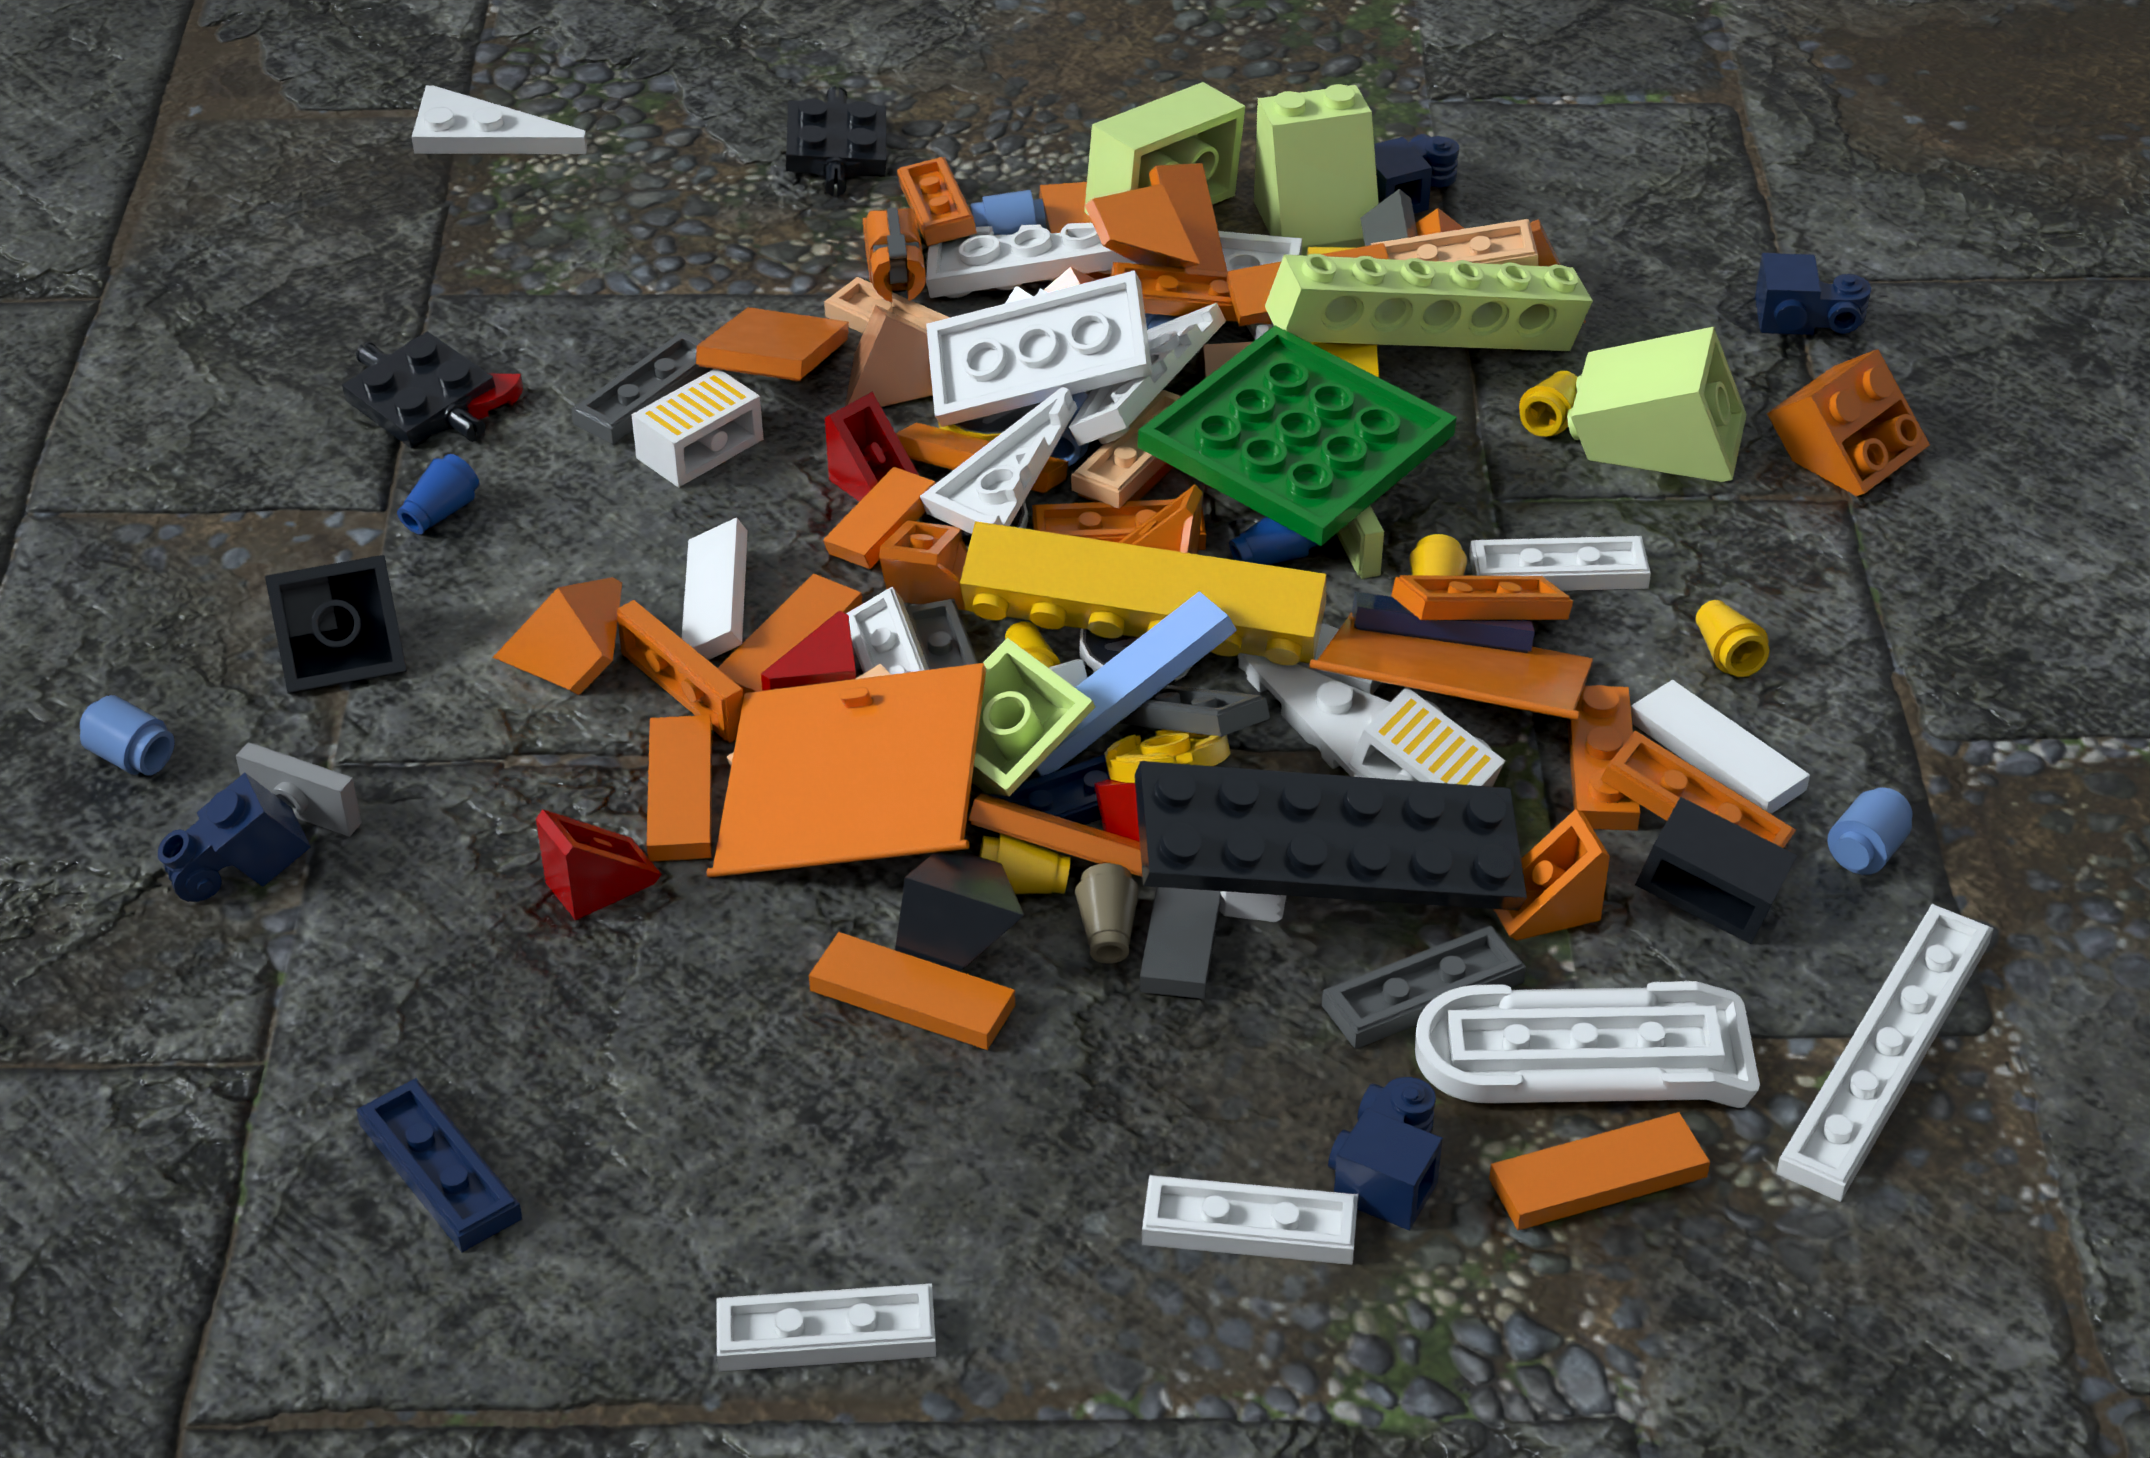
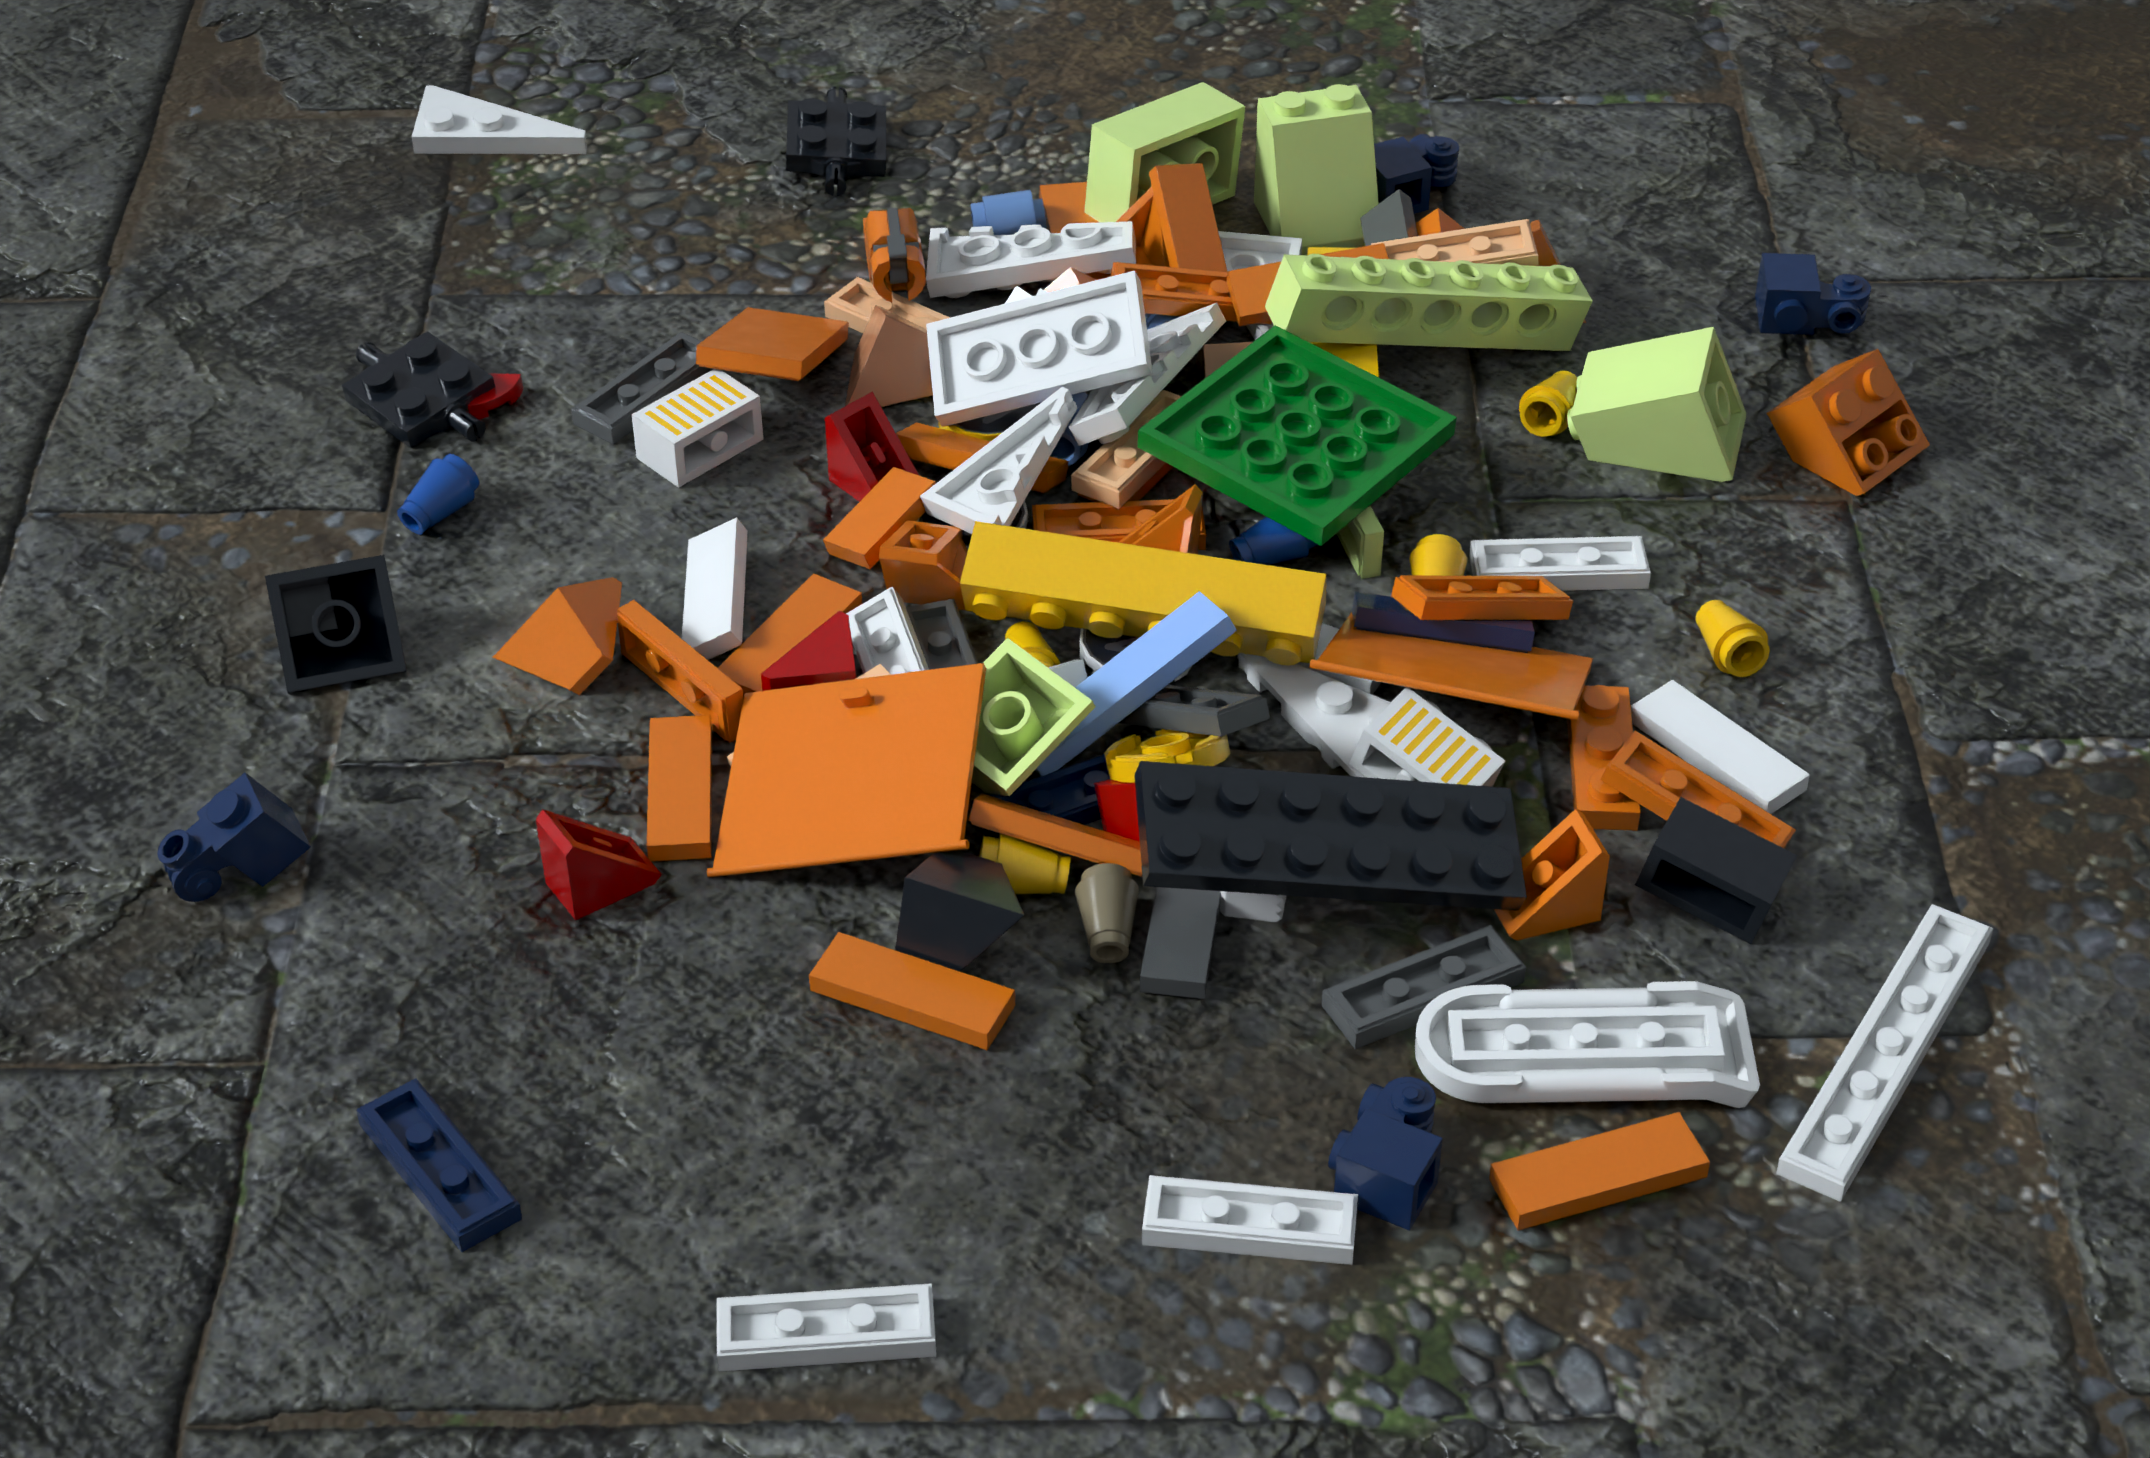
(126, 736): medium blue brick -> none
(309, 789): light grey plate -> none
(936, 201): orange tile -> none
(1142, 227): orange slope -> none
(1871, 830): medium blue brick -> none

